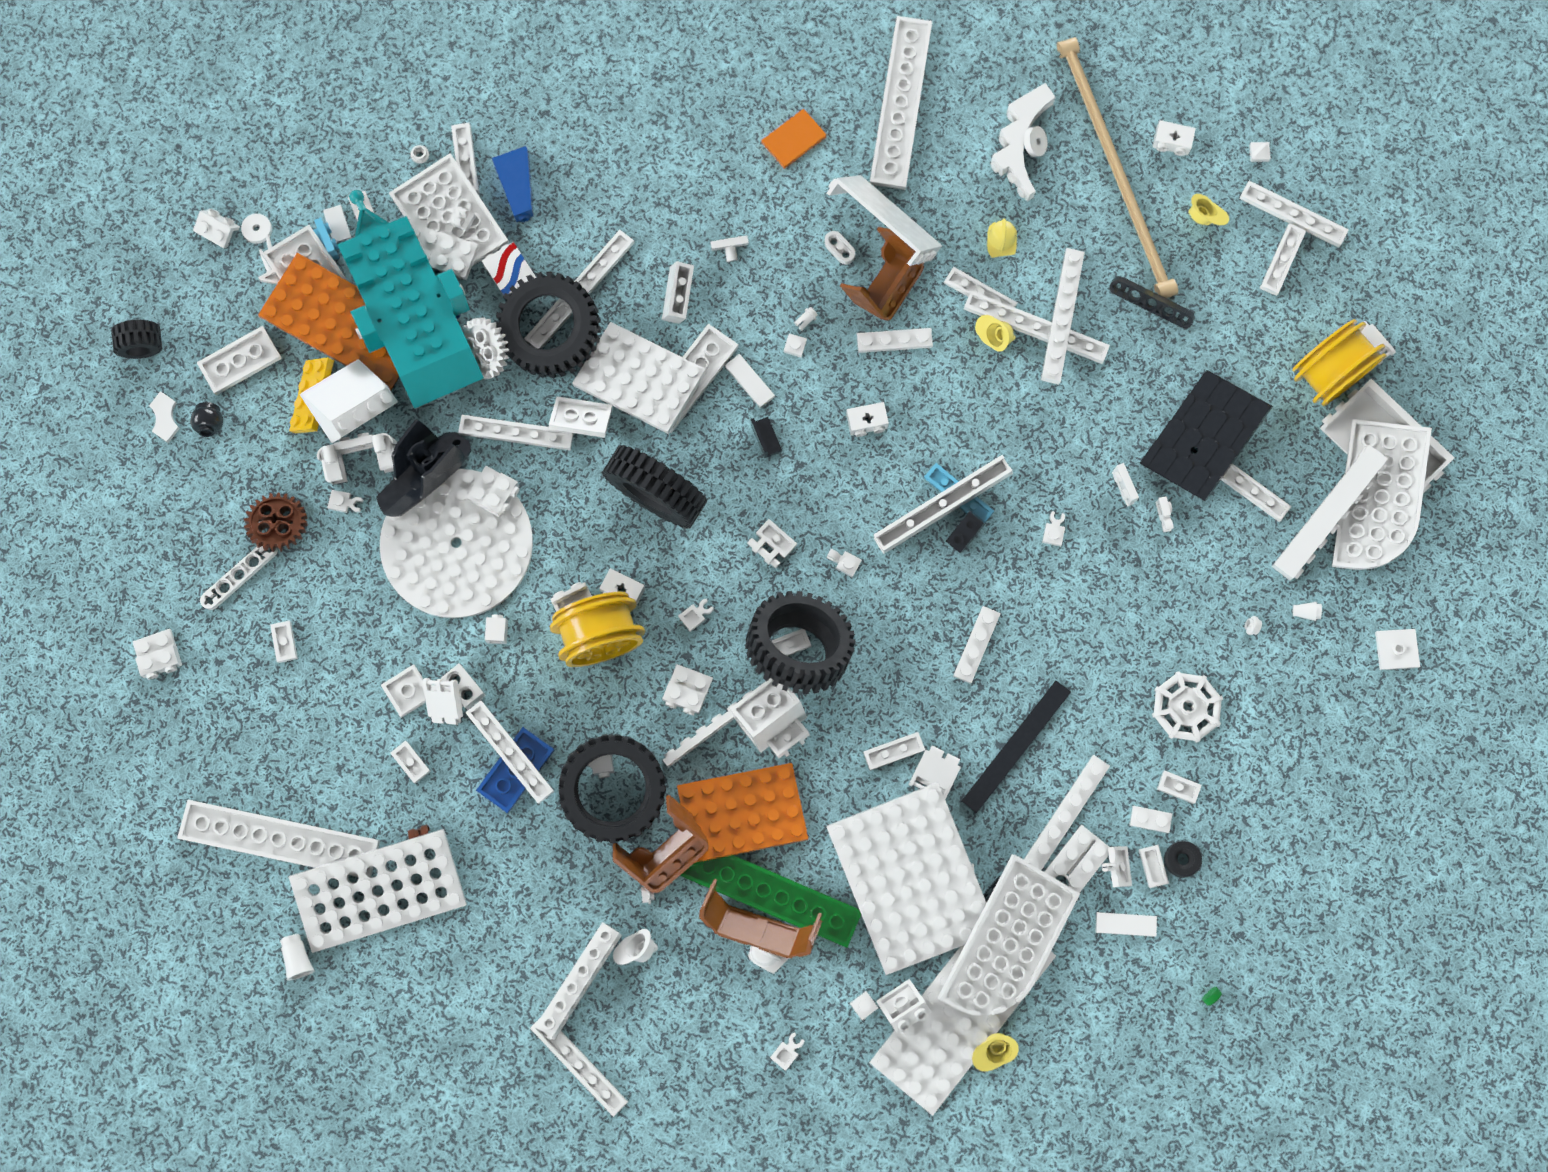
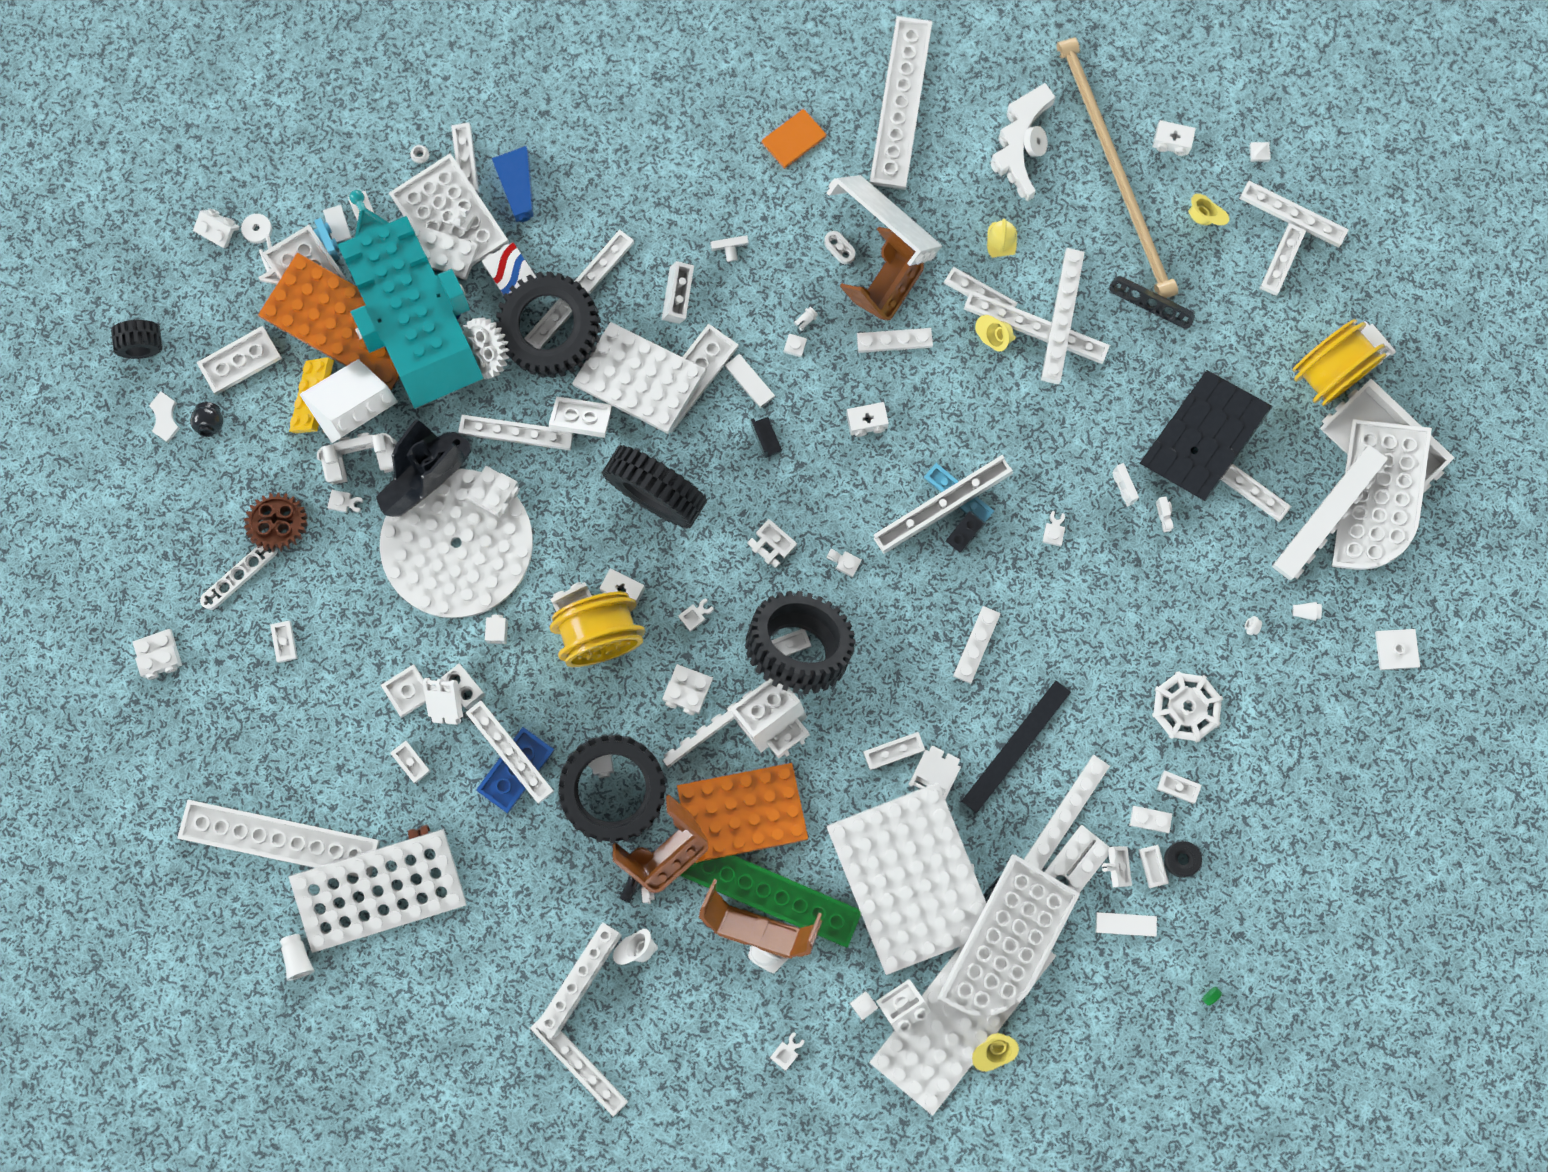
(628, 891): none -> black pin

